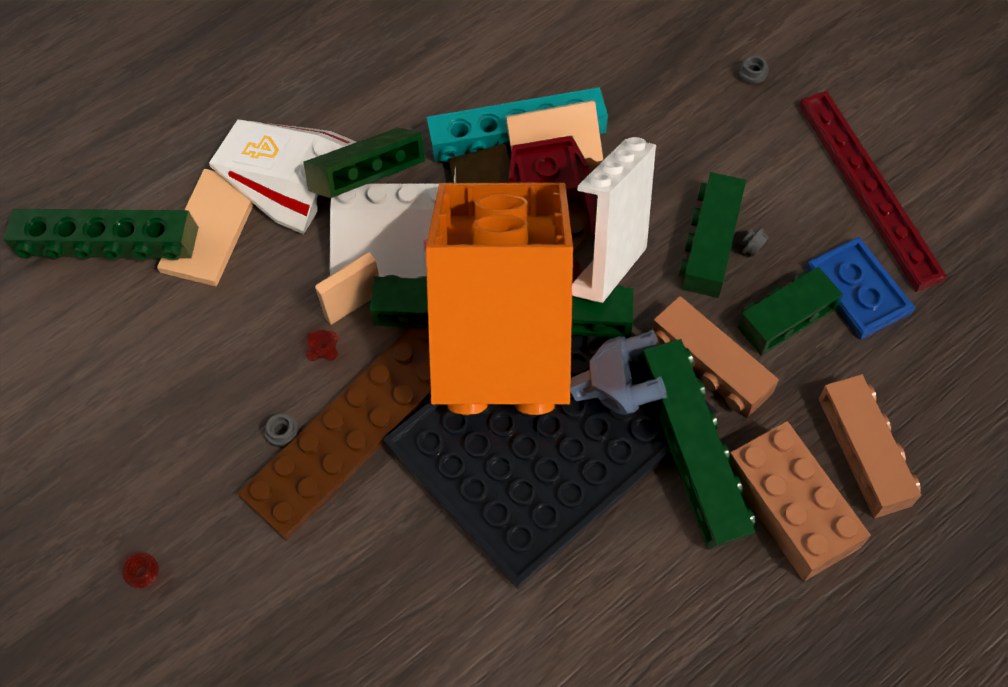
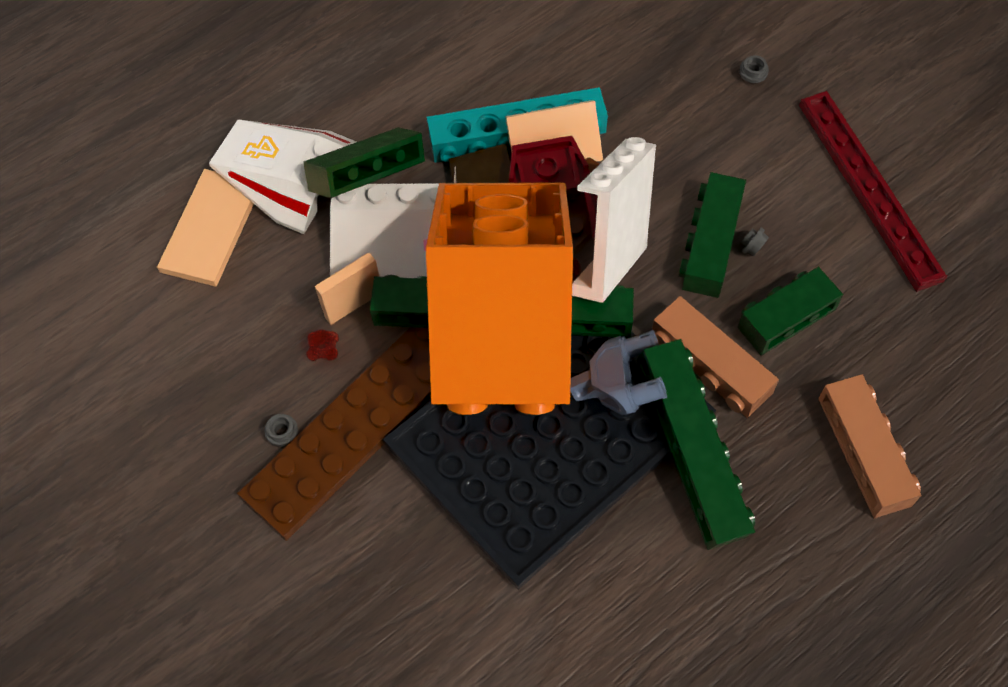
(101, 233): dark green brick -> none
(134, 563): clear red plate -> none
(797, 501): nougat brick -> none
(869, 293): blue tile -> none

